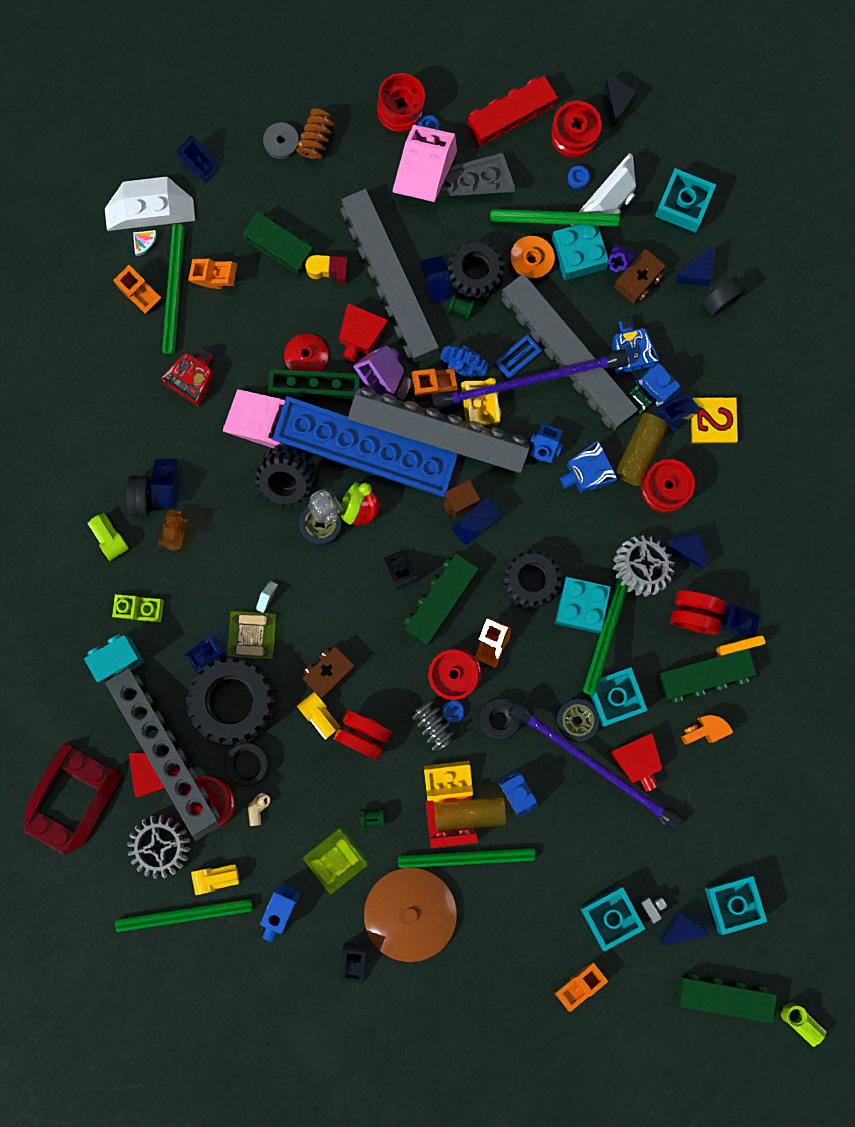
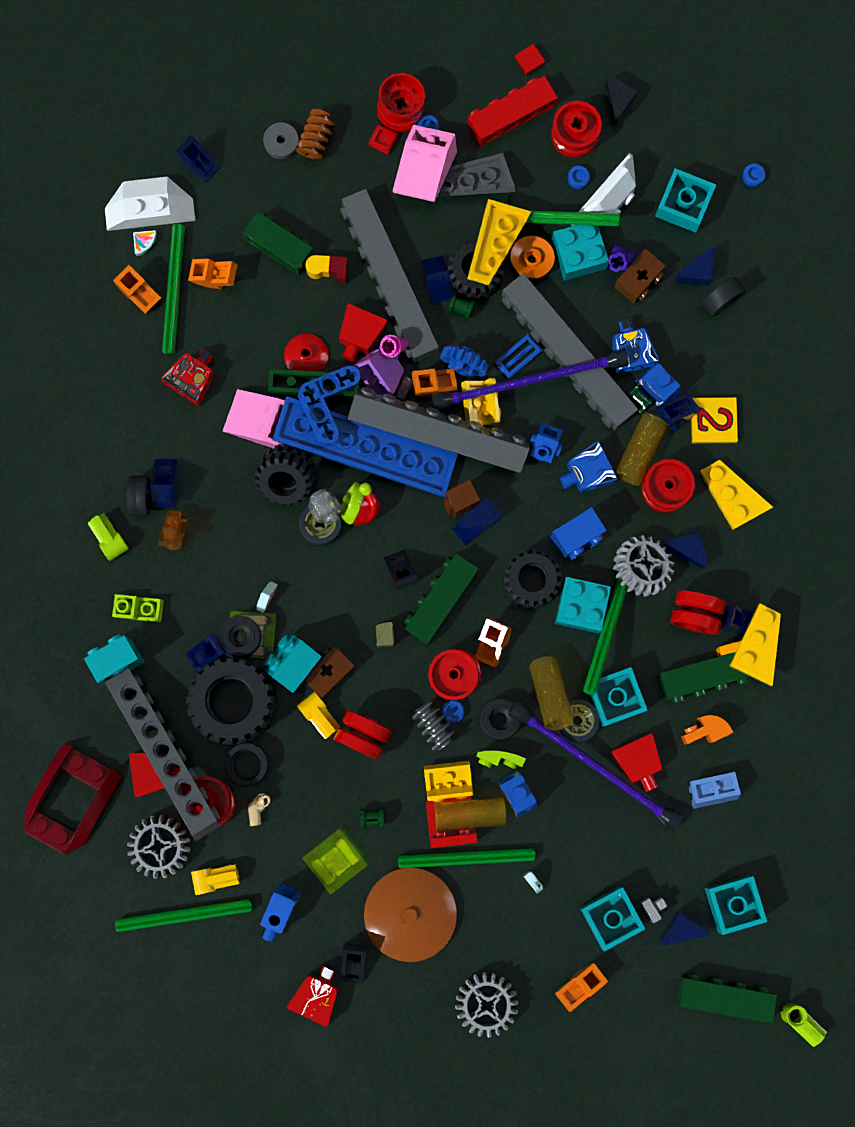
(228, 631): none -> black tyre
(291, 662): none -> teal brick
(316, 997): none -> red torso
(320, 394): none -> blue beam
(383, 139): none -> red tile
(385, 635): none -> olive slope
(393, 345): none -> dark pink cone
(478, 1012): none -> light grey gear
(491, 758): none -> lime slope
(496, 236): none -> yellow wing
(530, 59): none -> red tile
(533, 881): none -> light aqua tile
(551, 693): none -> clear yellow piece
(577, 534): none -> blue brick
(714, 790): none -> medium blue hinge
(733, 495): none -> yellow wing
(753, 175): none -> blue tile
(759, 646): none -> yellow wing

